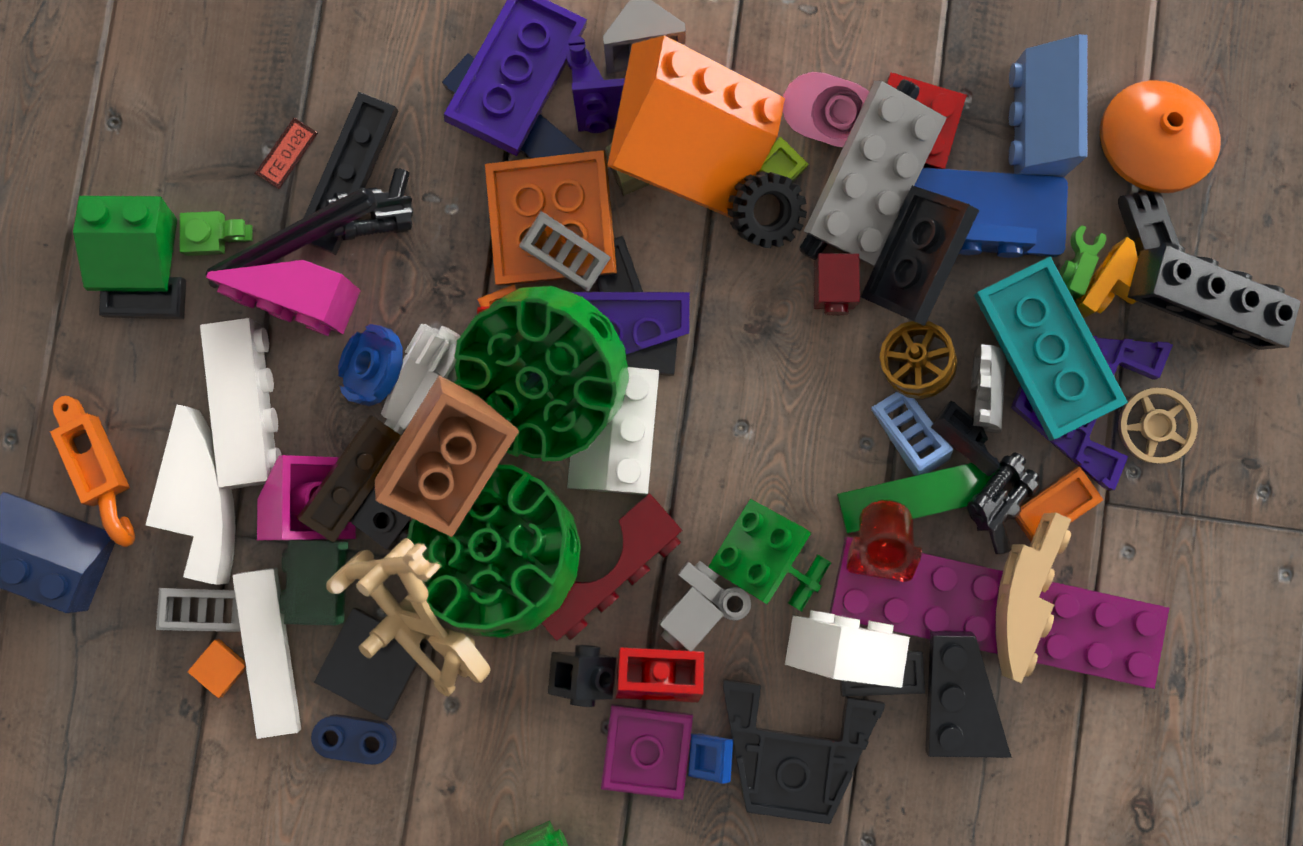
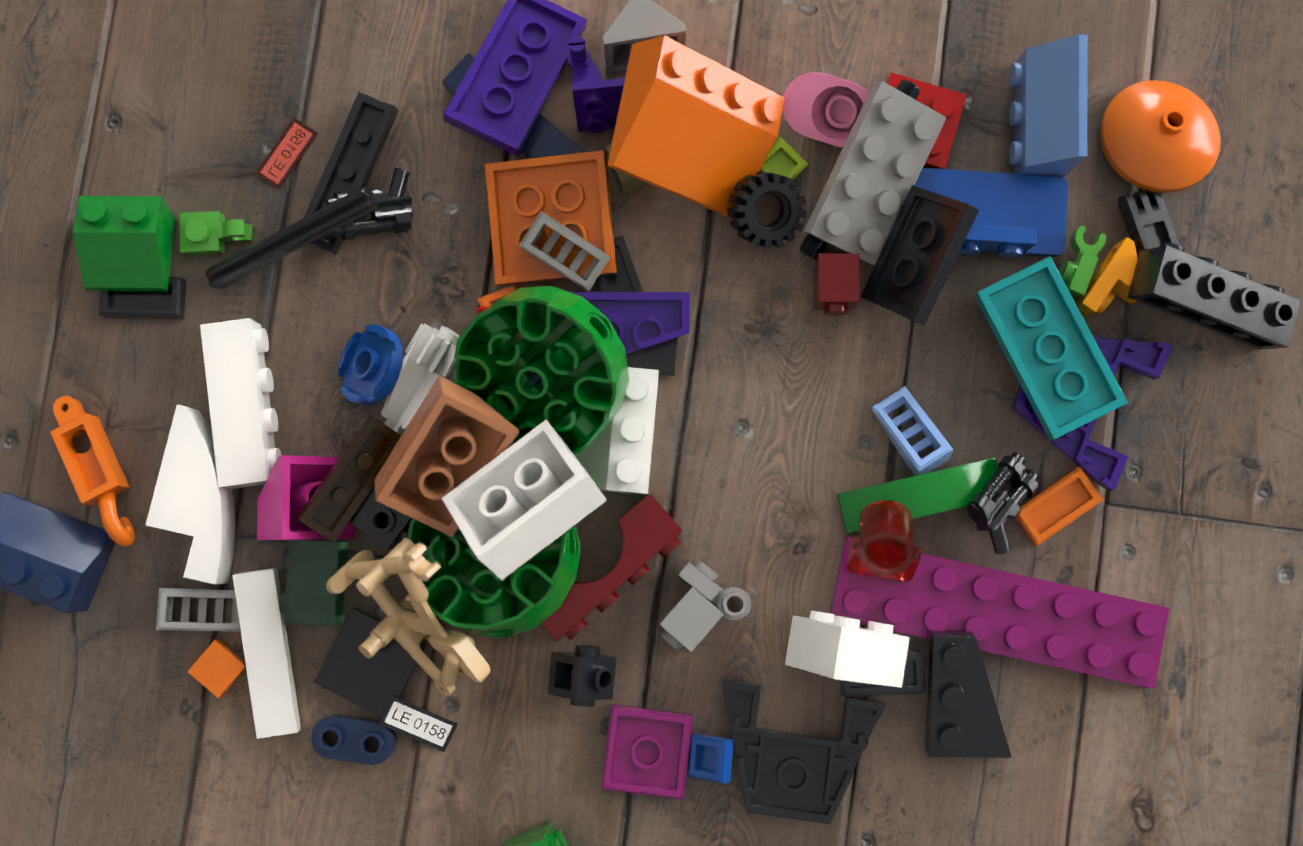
(290, 289): dark pink slope -> none
(418, 723): none -> sticker
(523, 500): none -> white slope
(660, 675): red brick -> none
(762, 552): green plate -> none
(918, 359): pearl gold wheel -> none
(958, 430): black tile -> none
(989, 382): light grey slope -> none
(1020, 612): tan slope -> none
(1158, 425): tan wheel -> none

